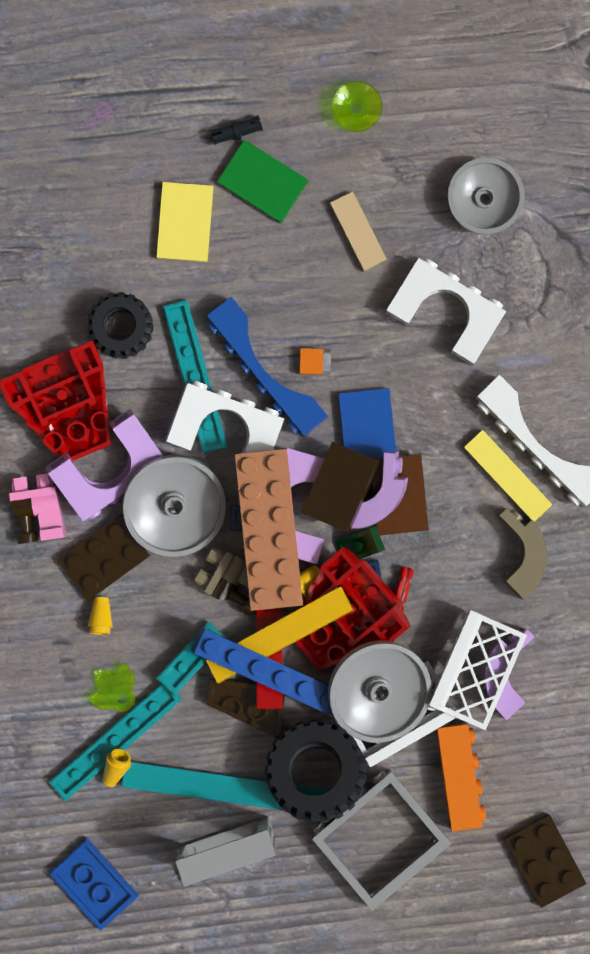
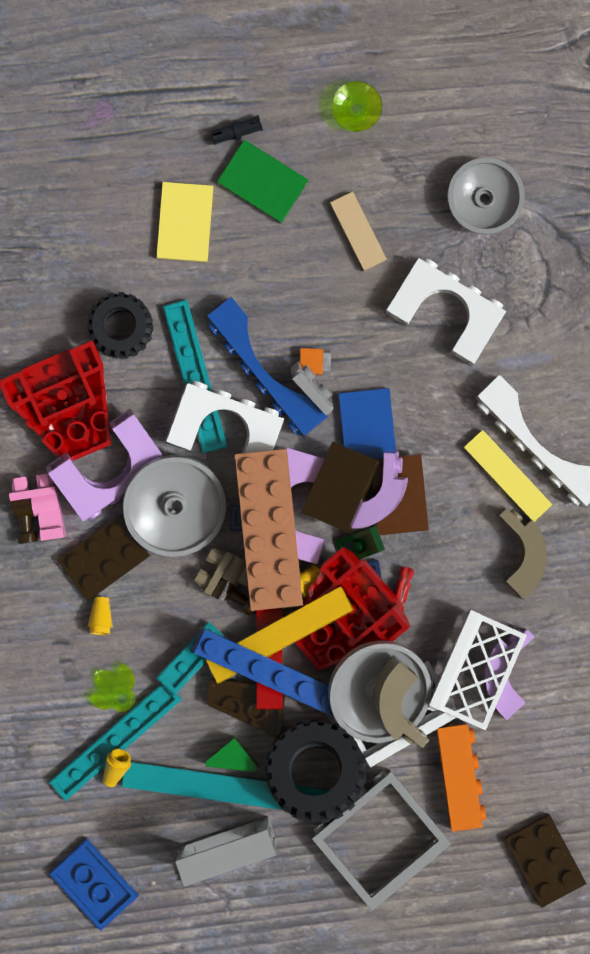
(232, 756): none -> green slope
(317, 393): none -> light grey plate
(389, 692): none -> dark tan arch

